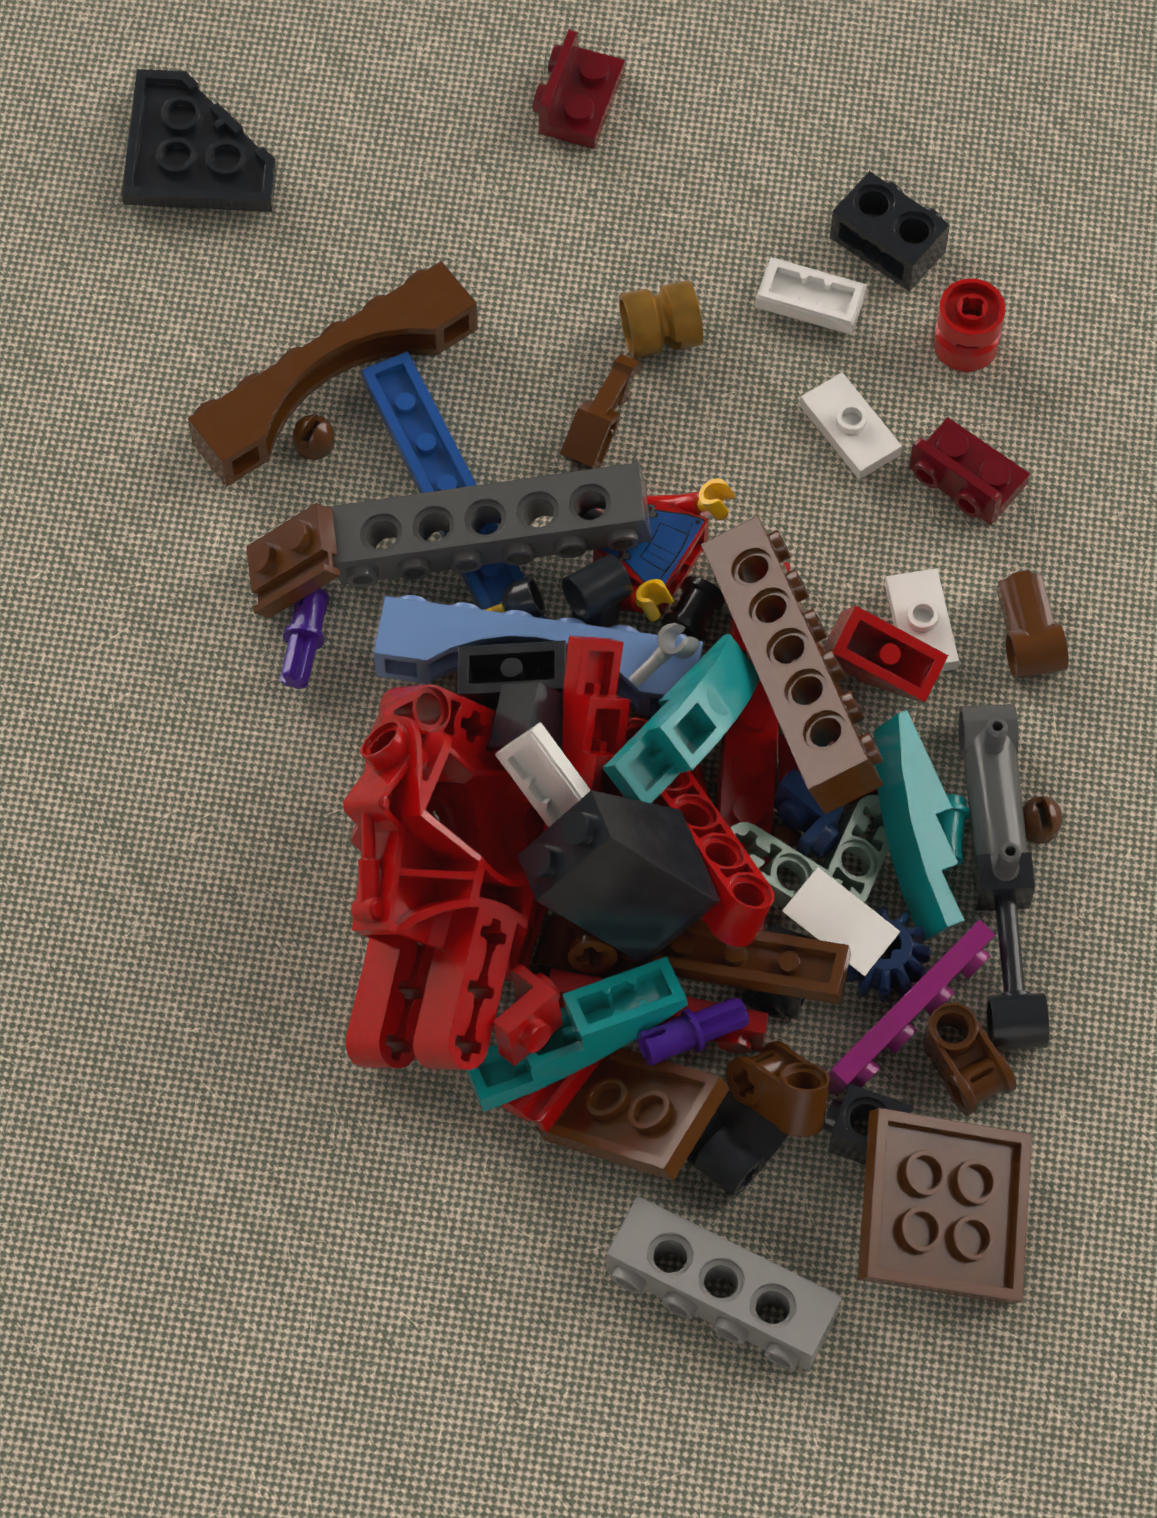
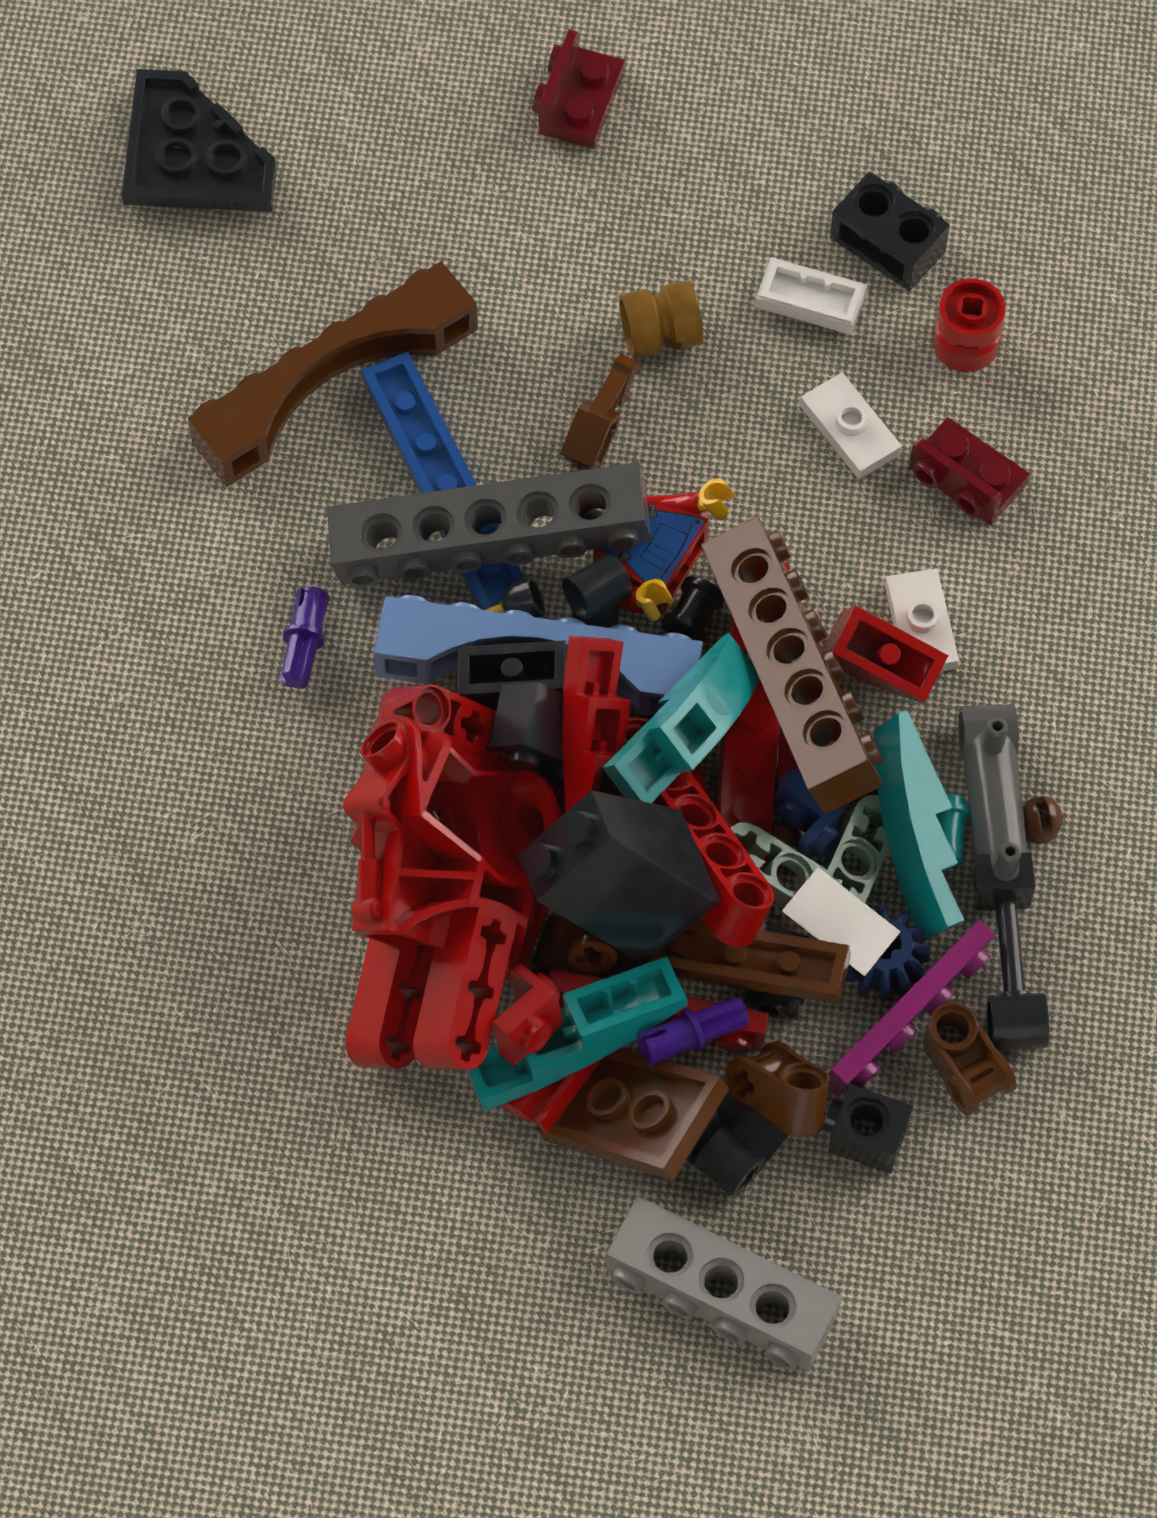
(293, 560): reddish brown plate -> none
(321, 441): reddish brown hinge -> none
(543, 773): white plate -> none
(665, 651): light grey hand -> none
(945, 1206): reddish brown plate -> none
(1032, 638): reddish brown piece -> none

